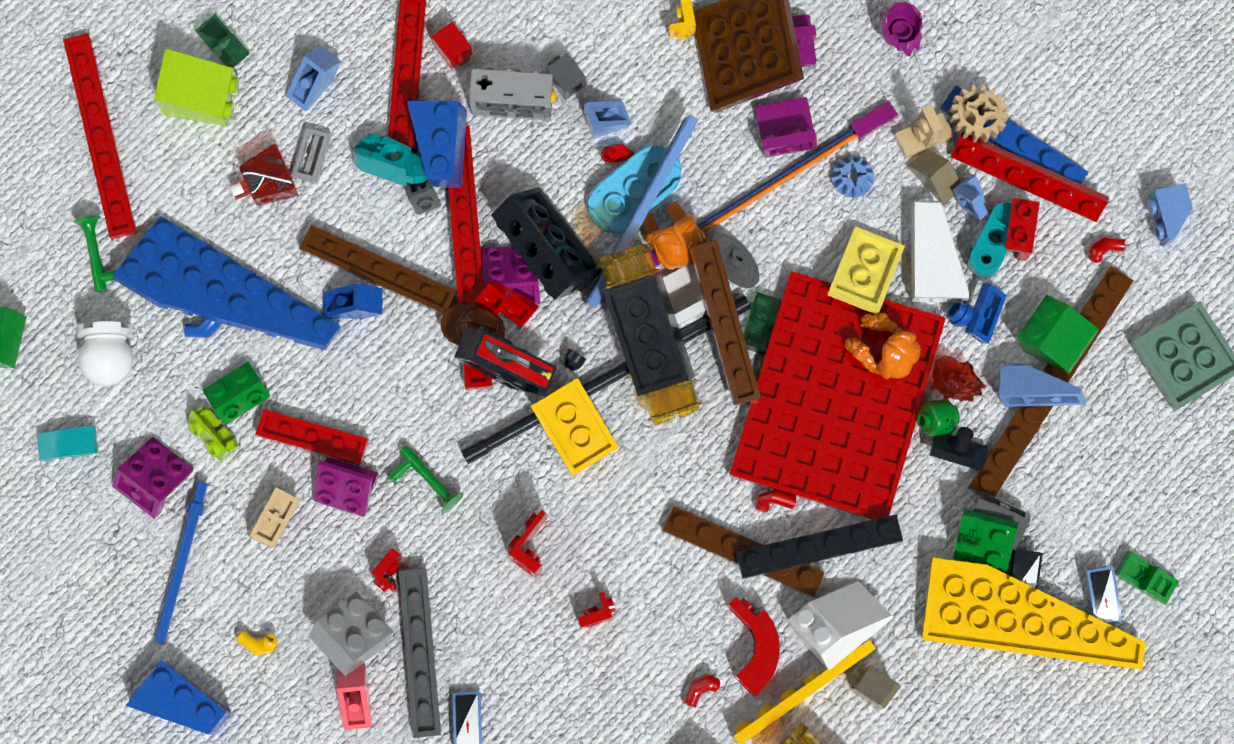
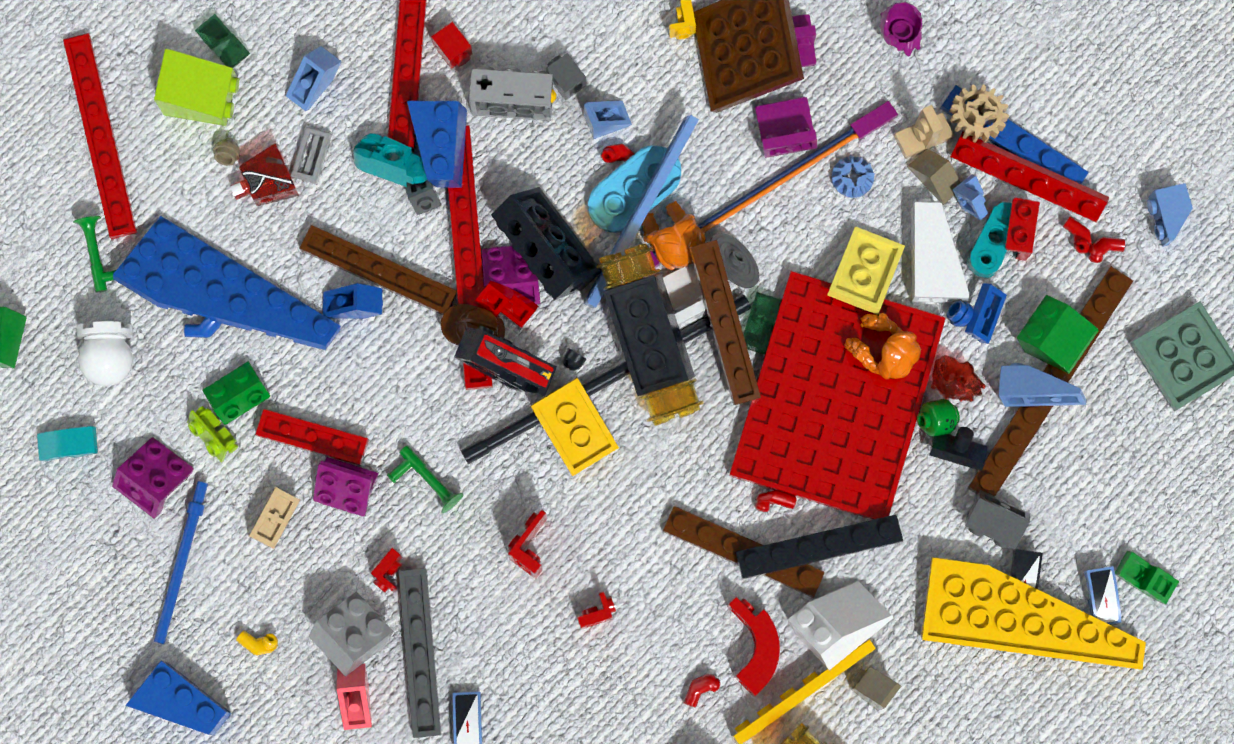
(226, 152): none -> dark tan plate
(985, 539): green hinge -> none
(1081, 235): none -> red arm

